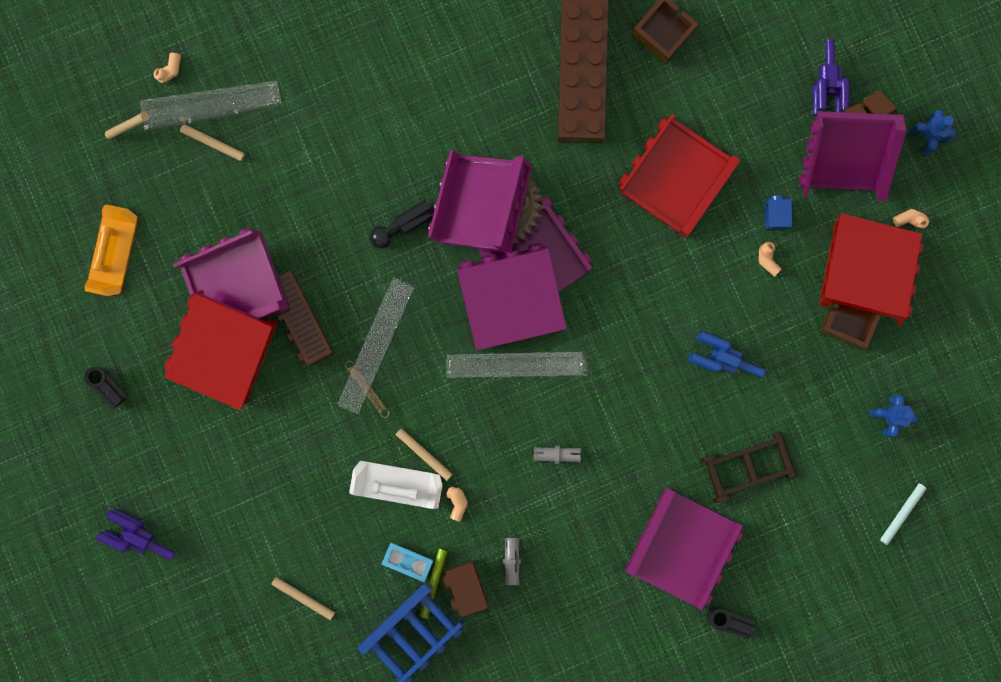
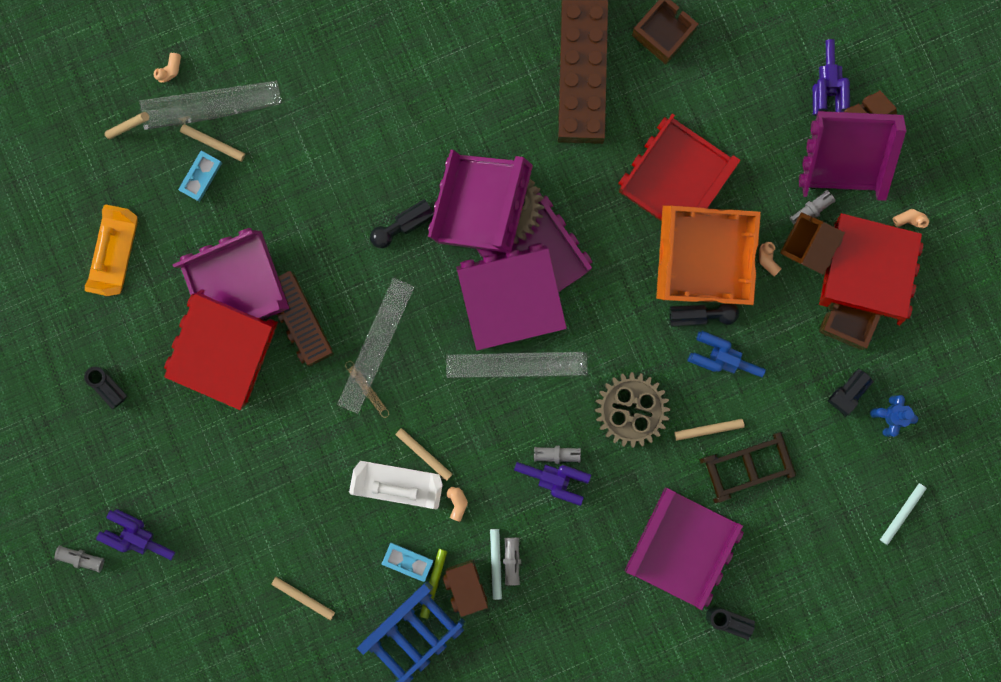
(79, 559): none -> light grey pin
(200, 176): none -> medium azure piece
(495, 564): none -> light aqua bar
(556, 480): none -> dark purple plant
(627, 429): none -> dark tan gear
(699, 315): none -> black piece
(708, 255): none -> orange tile
(709, 429): none -> tan bar
(778, 213): blue brick -> none
(812, 243): none -> reddish brown piece
(815, 207): none -> light grey pin
(847, 396): none -> black piece
(935, 130): blue plant -> none

